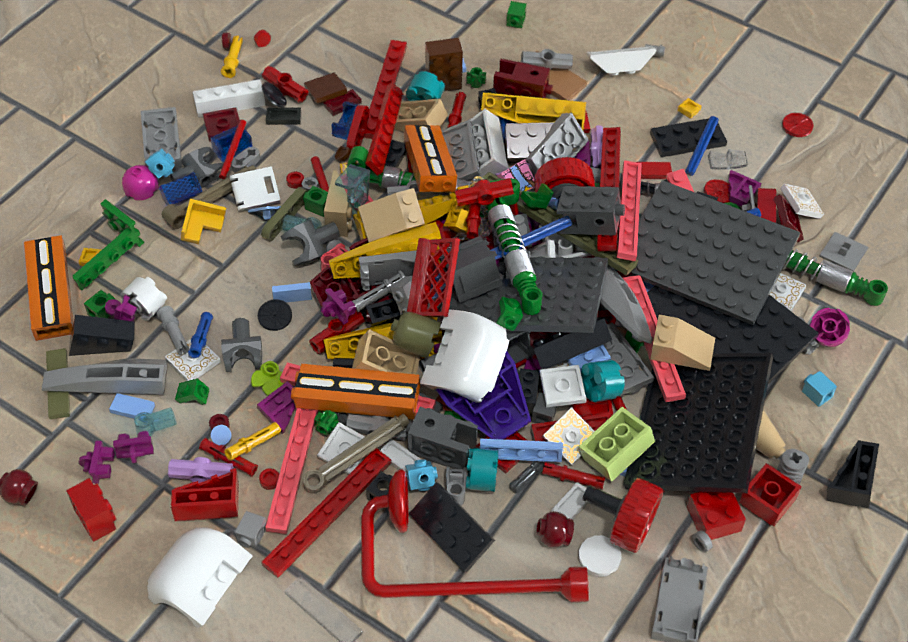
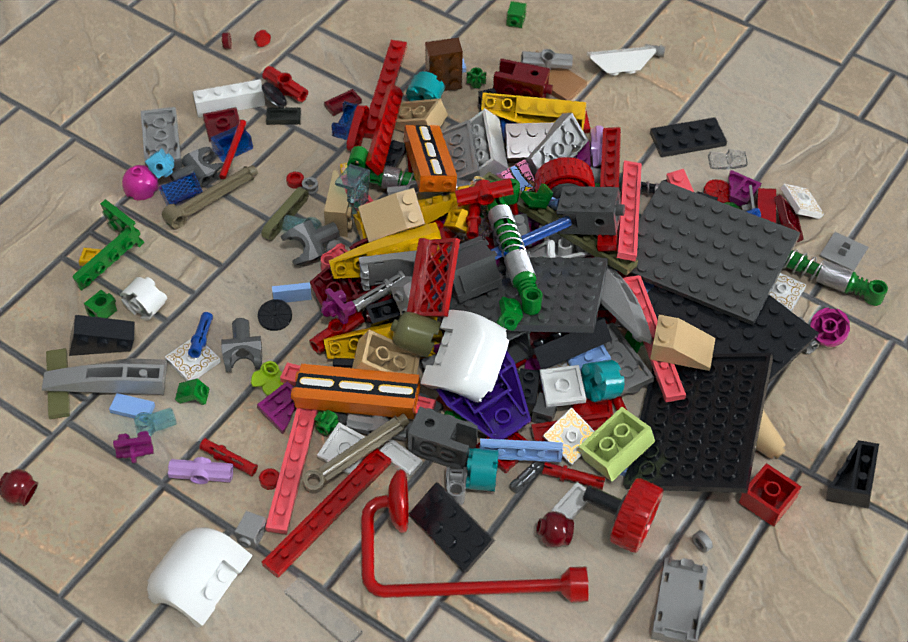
(48, 288): orange brick -> none
(92, 509): red brick -> none
(94, 462): magenta hips -> none
(121, 311): magenta hips -> none
(171, 324): light grey pin -> none
(200, 216): yellow panel -> none
(207, 499): red wedge -> none
(218, 419): dark red tile -> none
(221, 435): light blue tile -> none
(231, 60): yellow pin -> none
(245, 445): yellow pin -> none
(248, 157): light grey beam -> none
(252, 189): white container -> none
(268, 211): light blue piece -> none
(315, 200): green brick -> none
(319, 173): red piece -> none
(325, 88): reddish brown tile -> none
(342, 153): reddish brown piece -> none
(379, 482): black brick -> none
(421, 475): medium azure brick -> none
(455, 116): red pin -> none
(599, 556): white tile -> none
(655, 170): red tile -> none
(689, 108): yellow tile -> none
(702, 145): blue axle -> none
(716, 513): red brick -> none
(793, 464): light grey piece -> none
(797, 124): red wheel -> none
(818, 388): medium azure brick -> none

